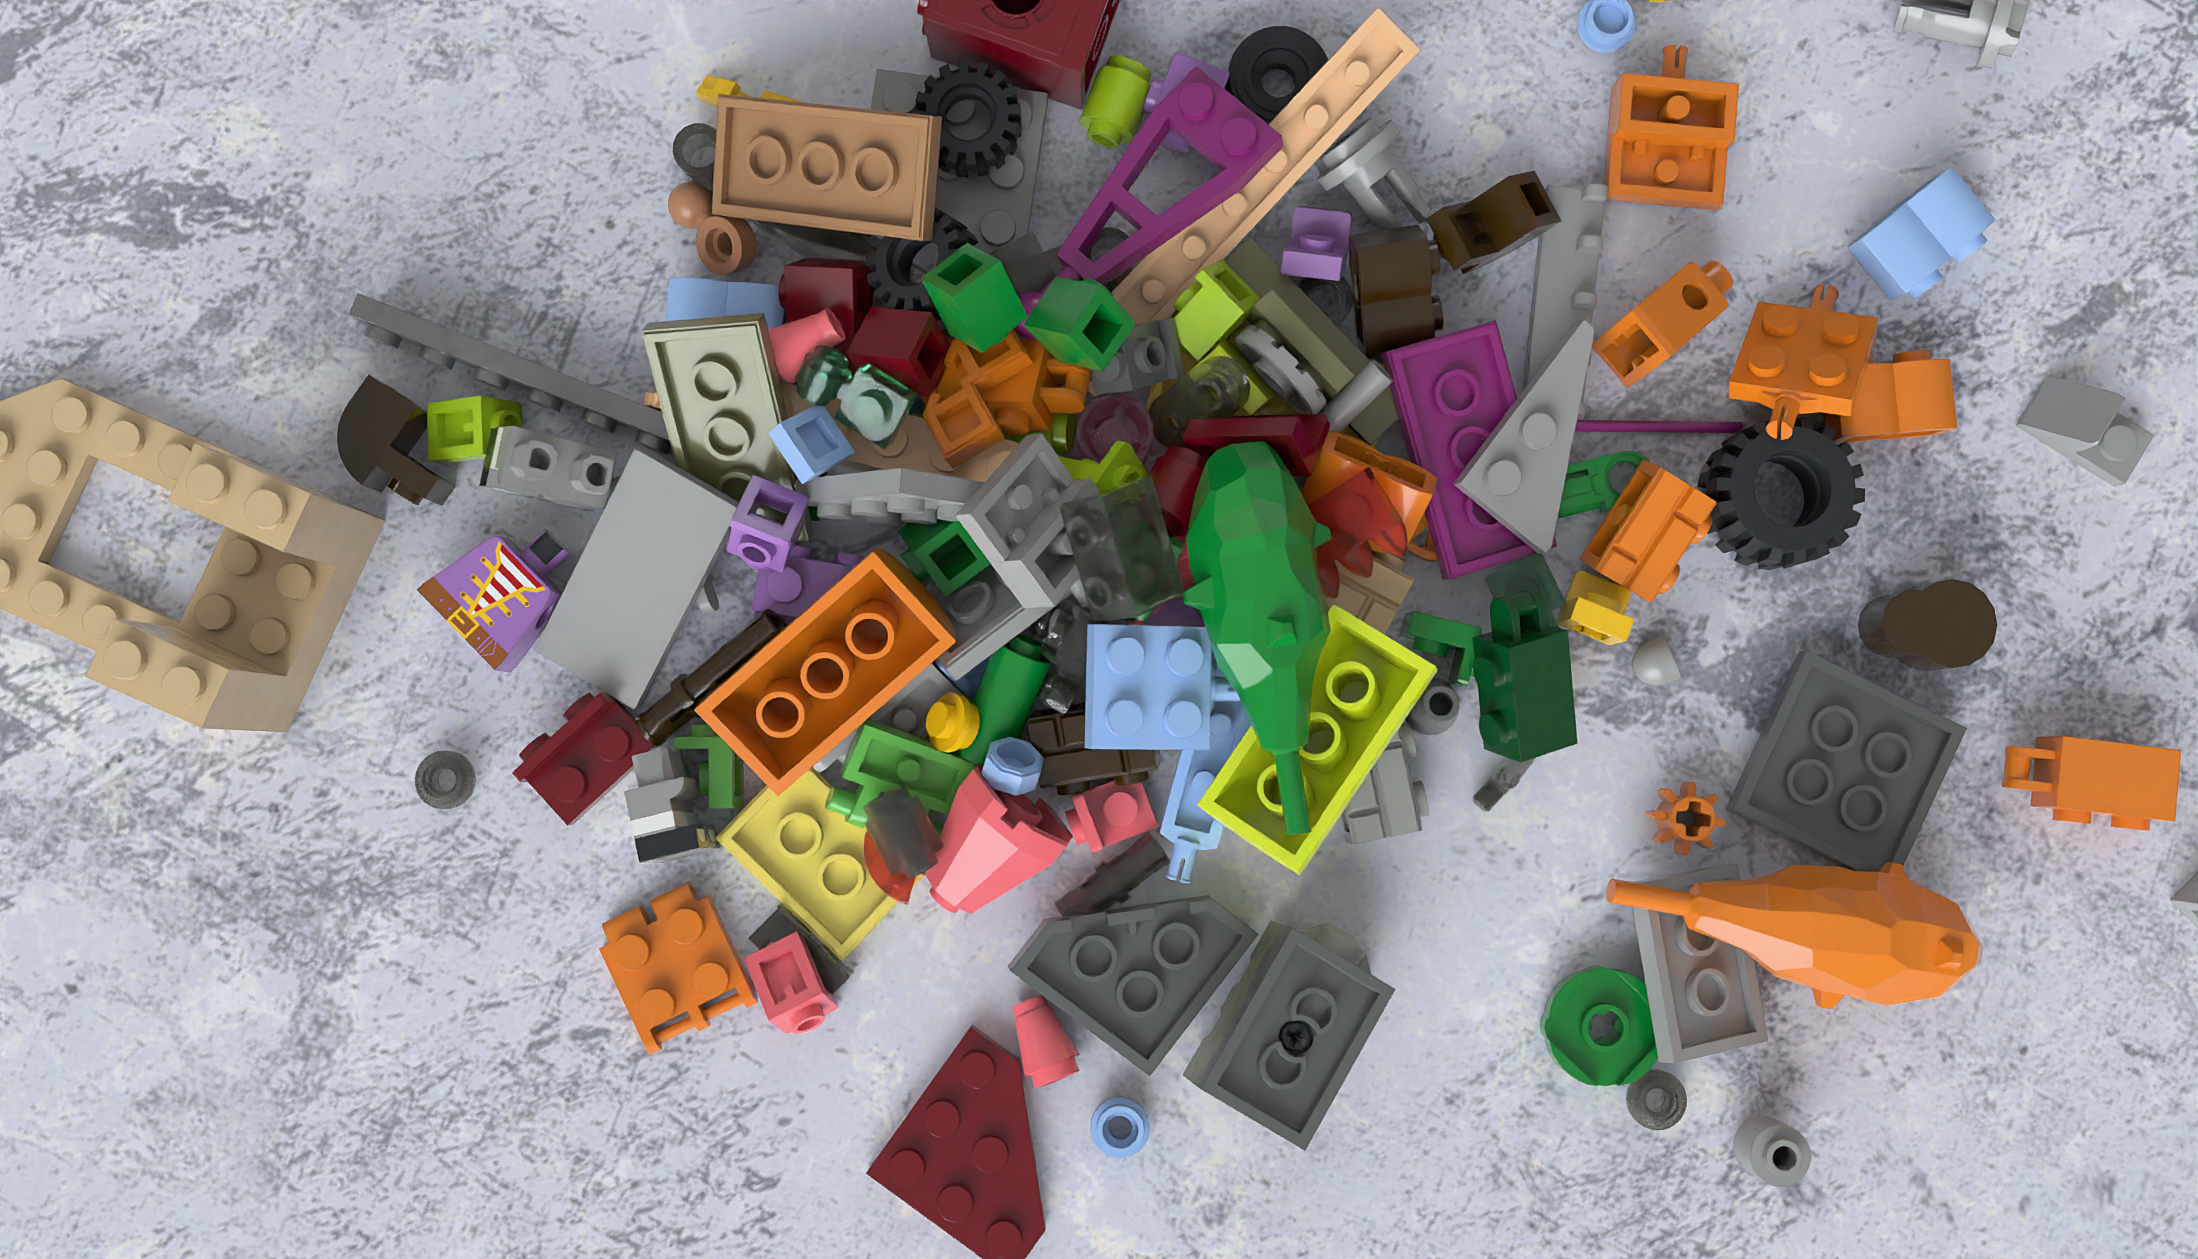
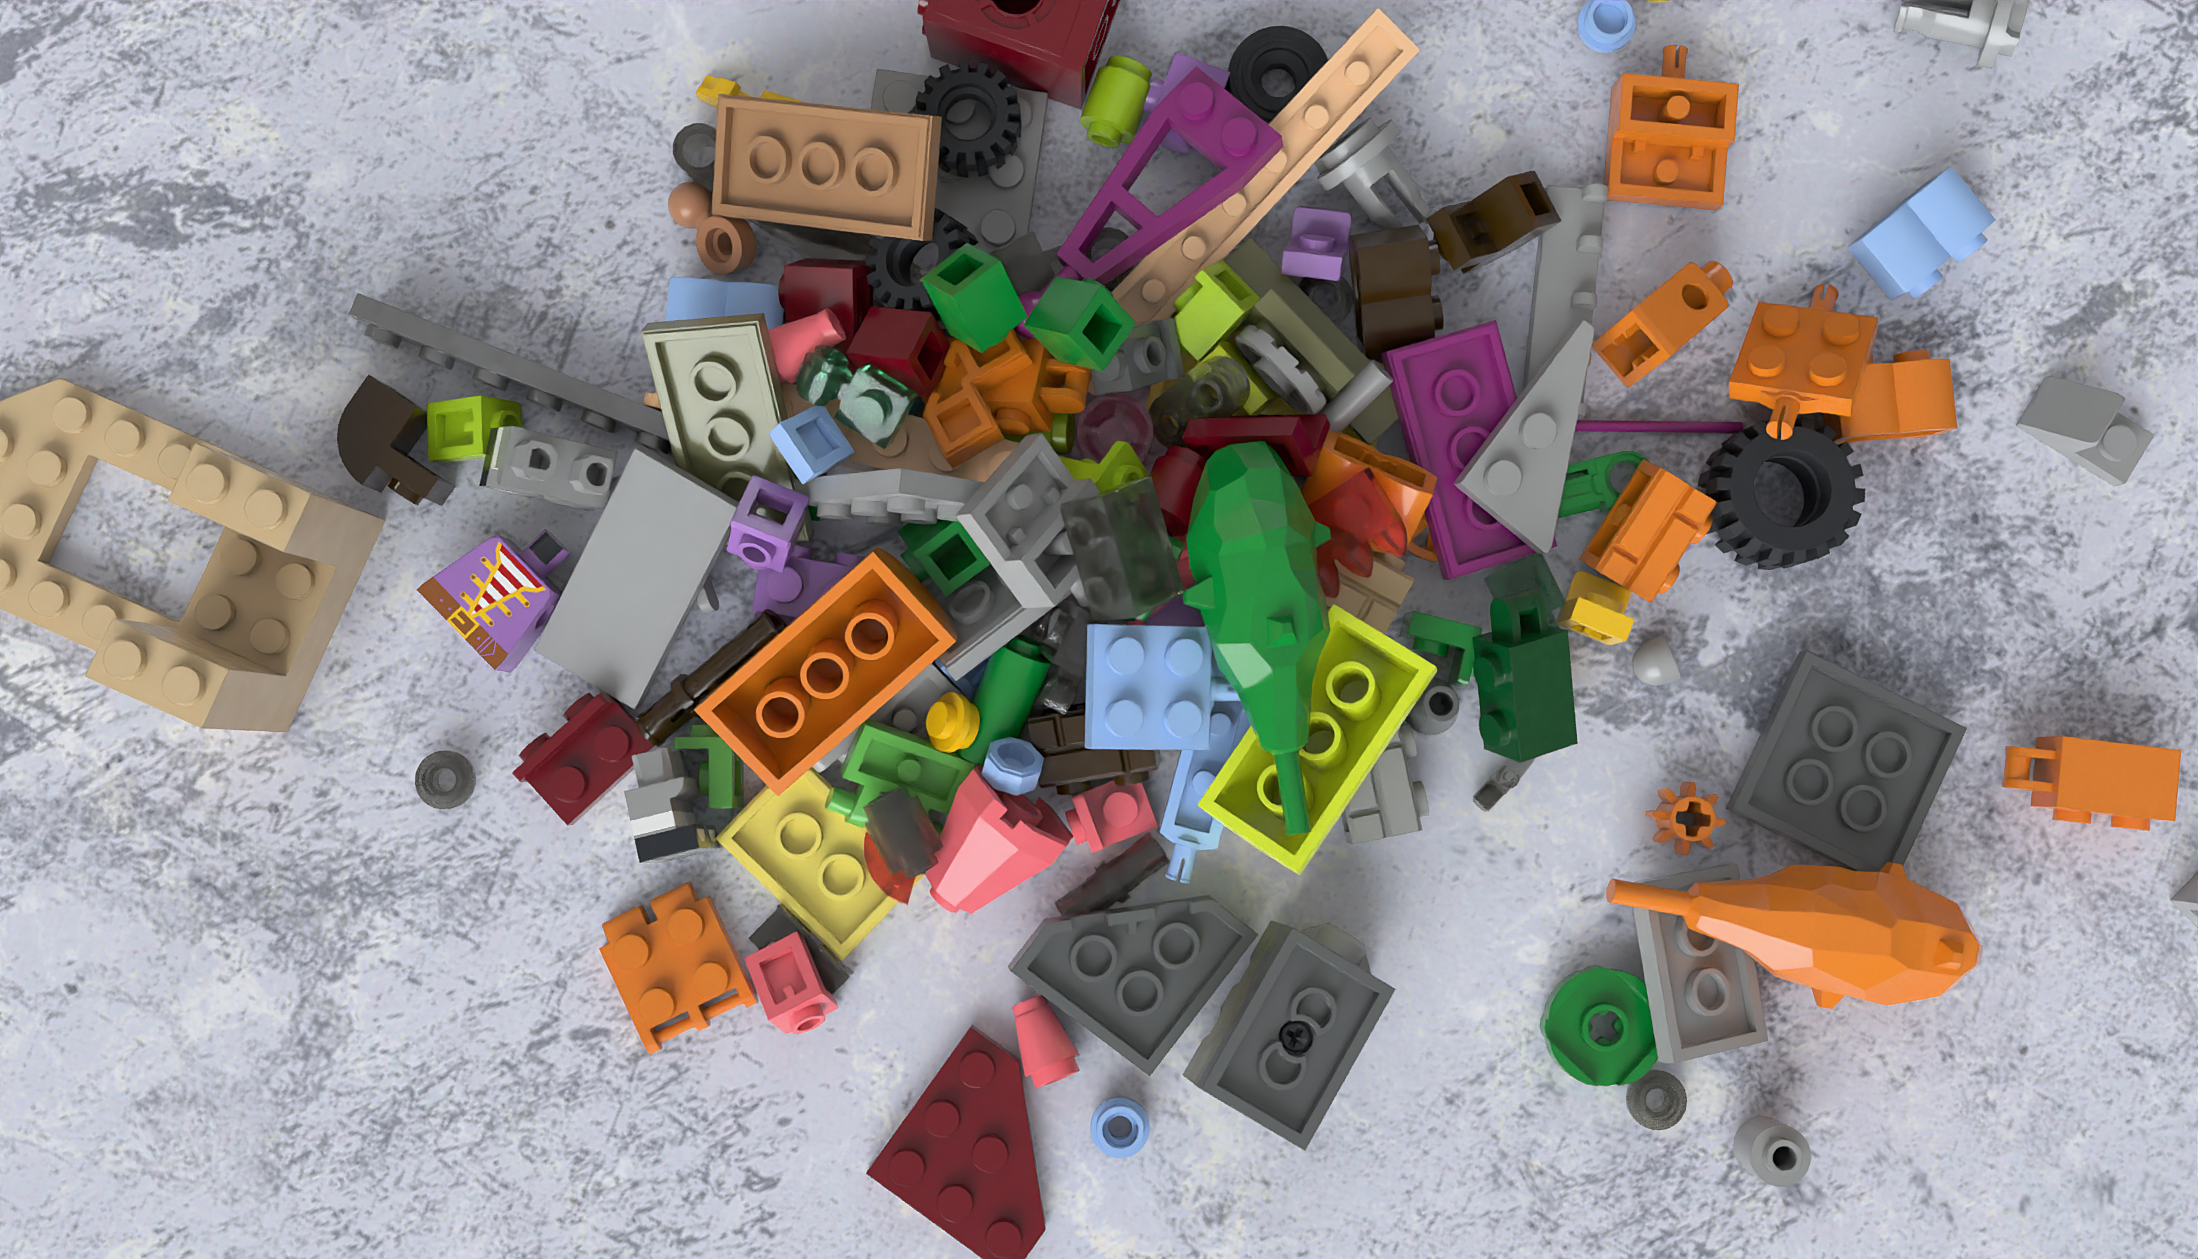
(1930, 625): dark brown piece -> none

